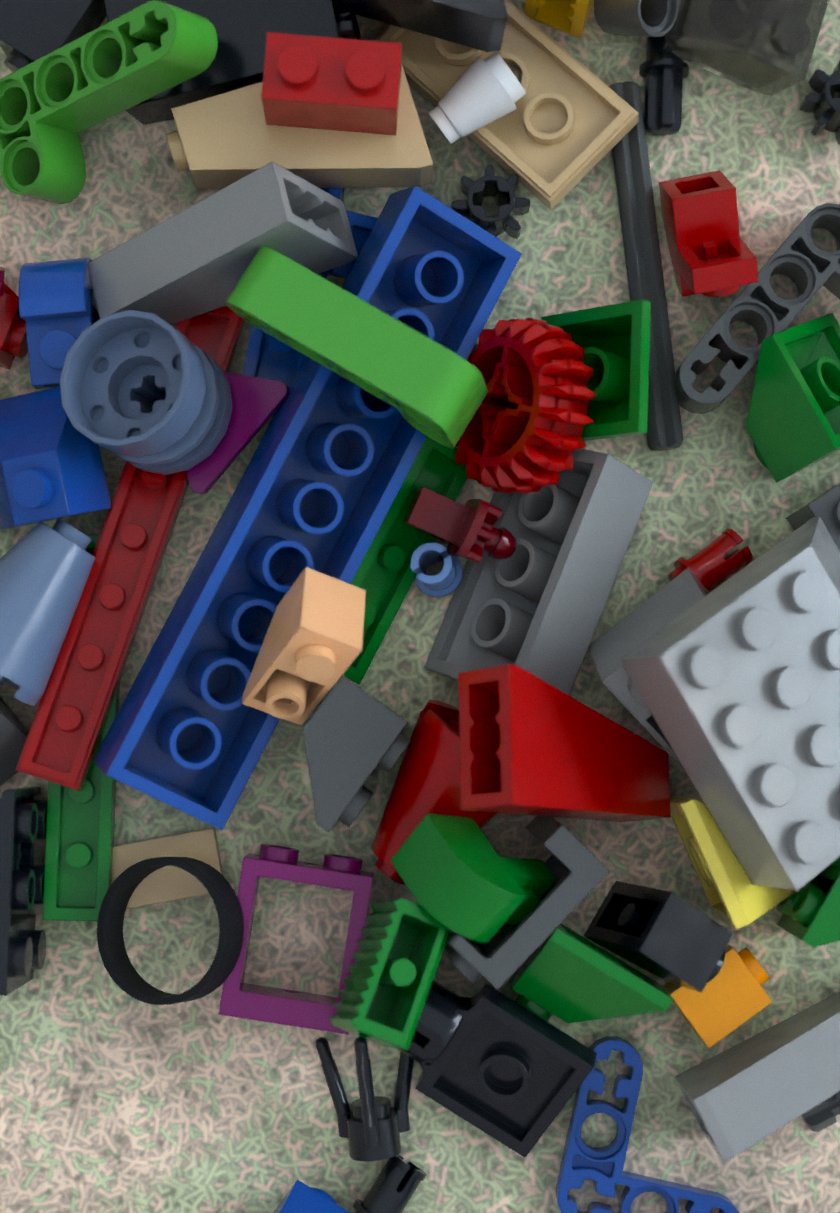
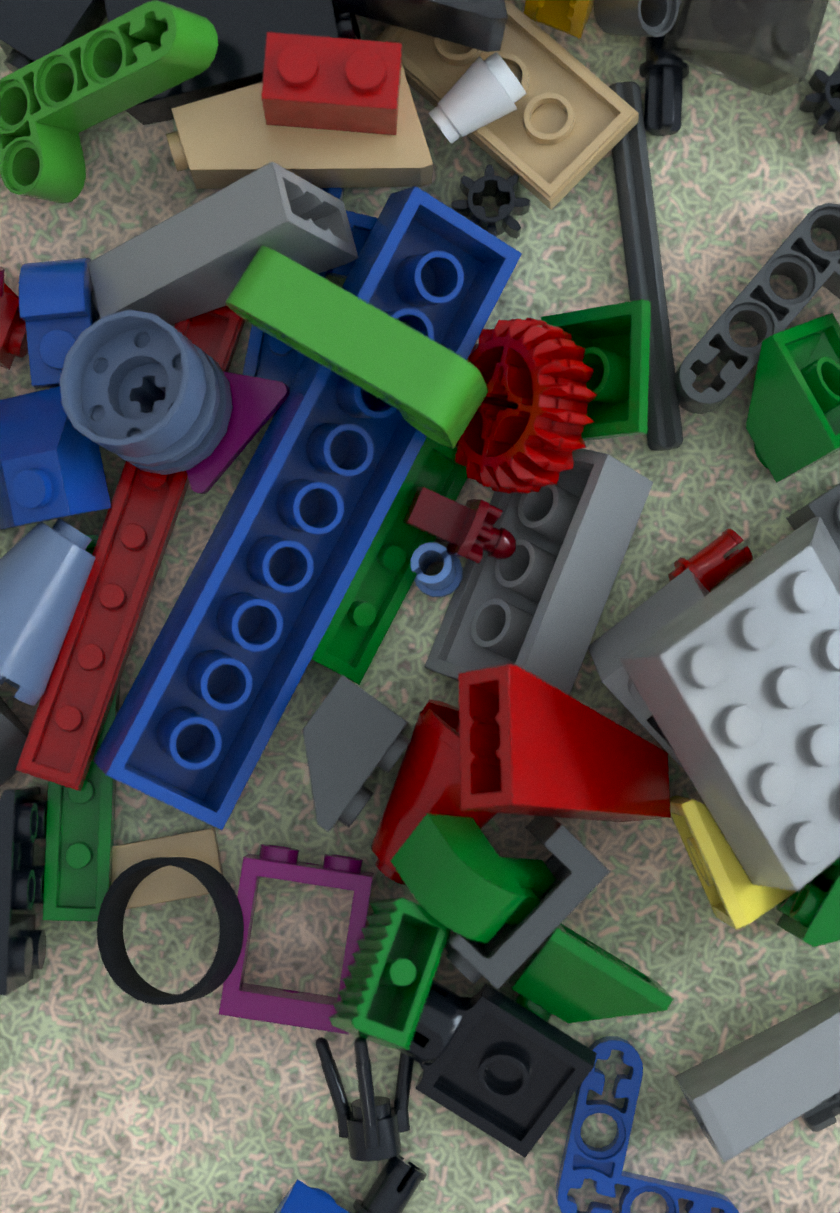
(307, 646): light nougat slope -> none
(660, 934): black slope -> none
(705, 235): red brick -> none
(726, 999): light orange brick -> none

